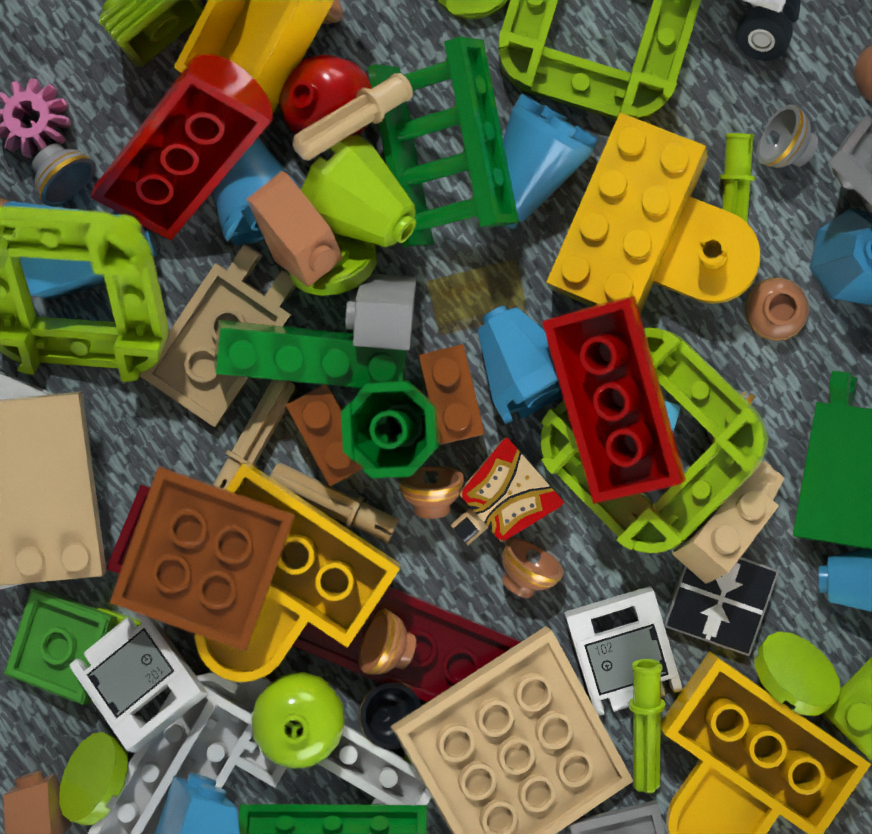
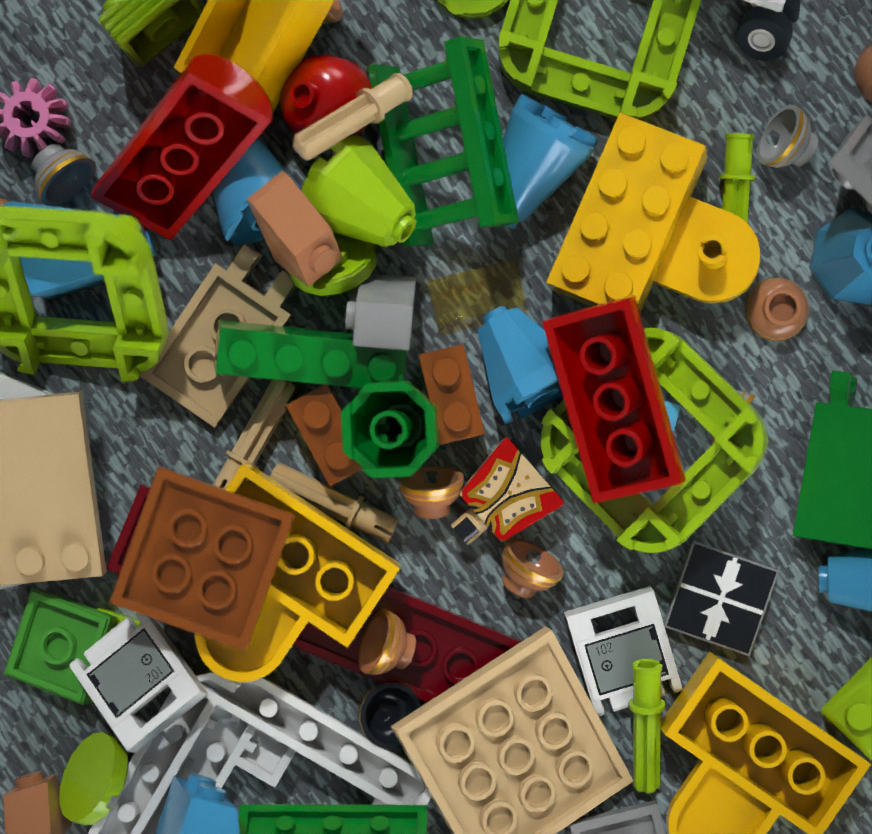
(301, 699): lime cylinder -> none
(732, 527): tan hinge -> none
(797, 673): lime tile -> none

